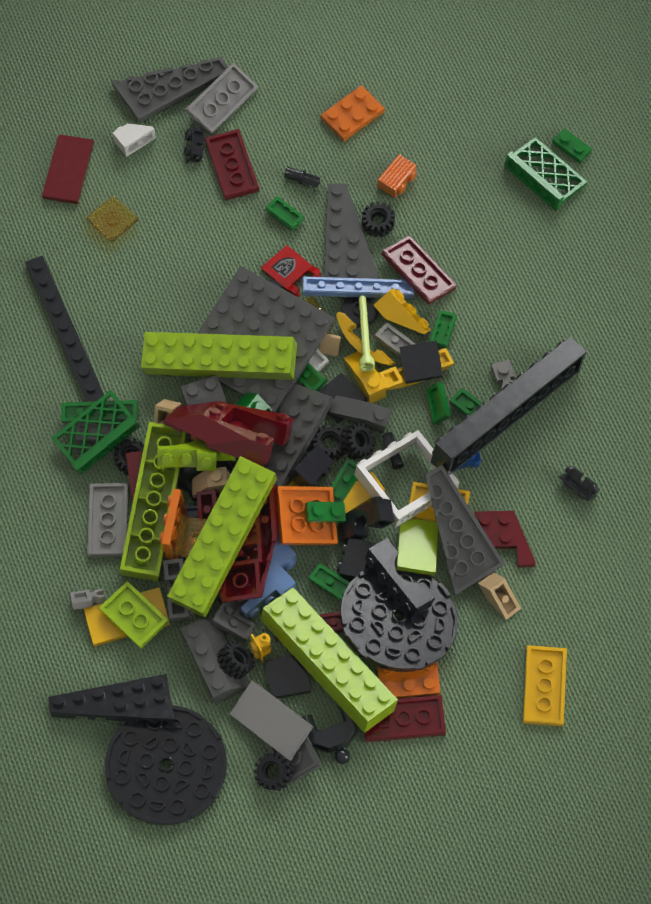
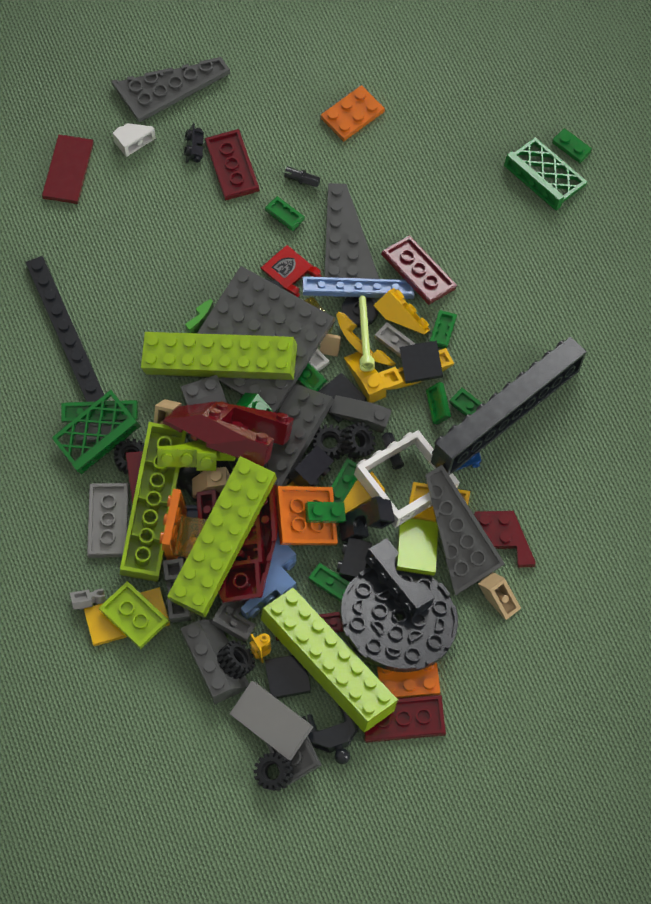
(112, 219): clear yellow plate -> none
(123, 701): black wing -> none
(173, 793): black plate -> none
(202, 313): none -> bright green slope
(221, 98): light grey tile -> none
(381, 210): black tyre -> none
(396, 176): orange brick -> none
(503, 372): light grey plate -> none
(544, 685): yellow tile -> none
(572, 478): black hinge -> none

